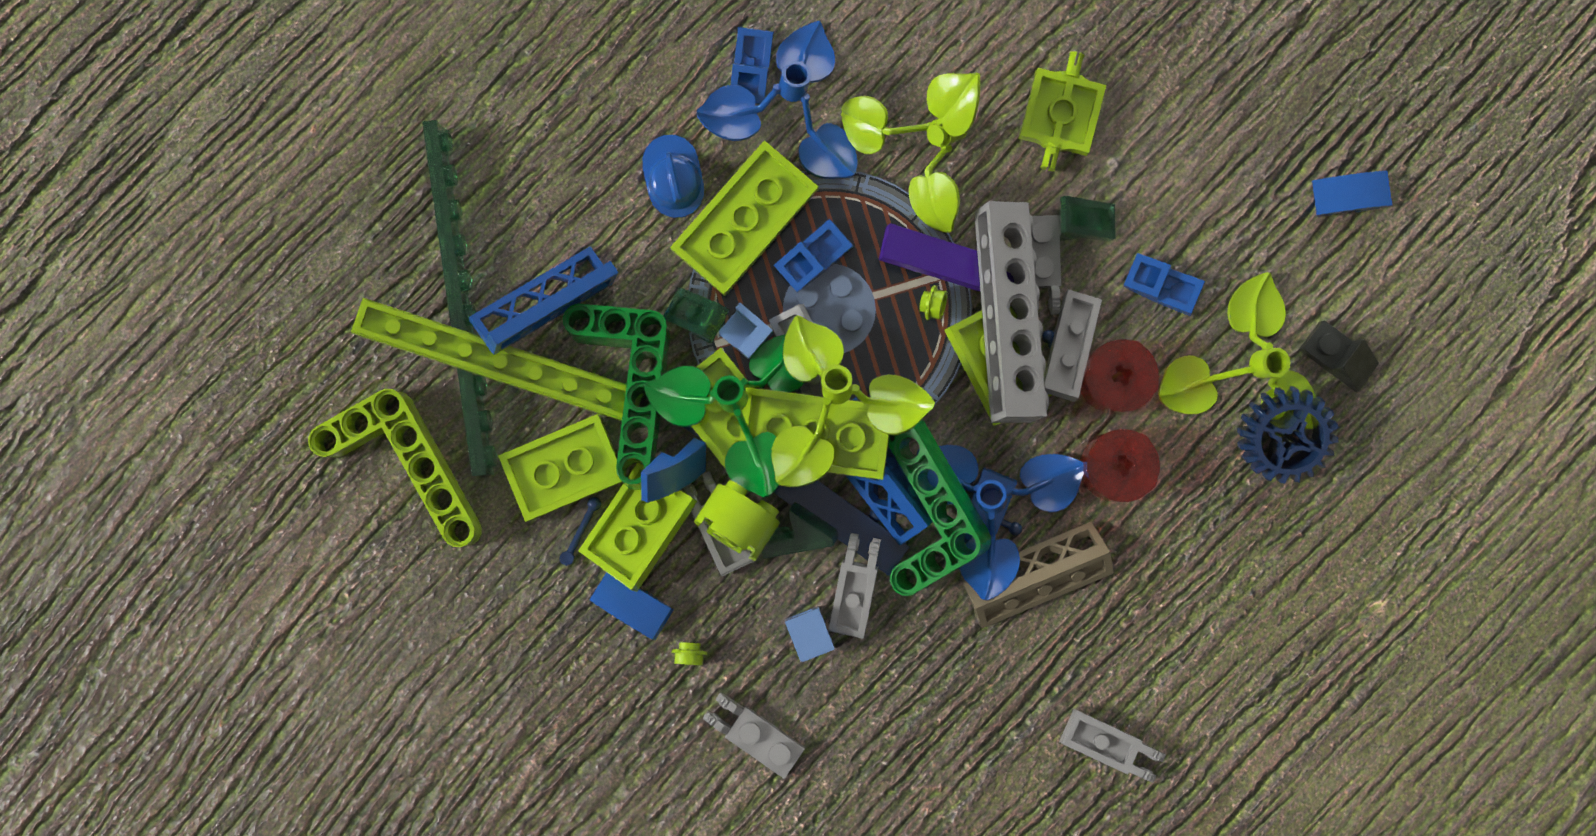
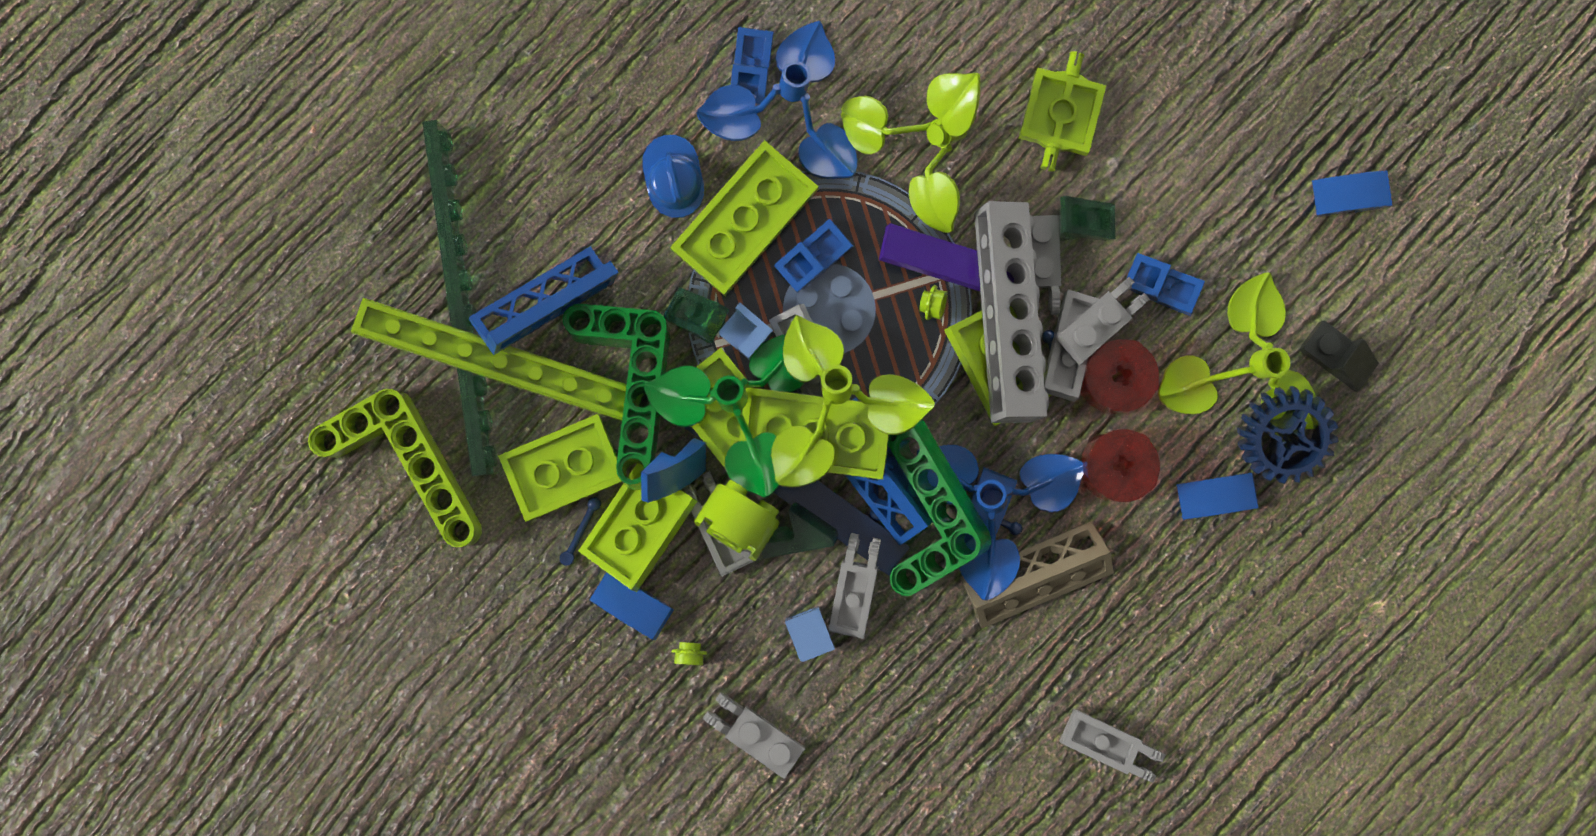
(1099, 323): none -> light grey hinge
(1217, 496): none -> blue slope

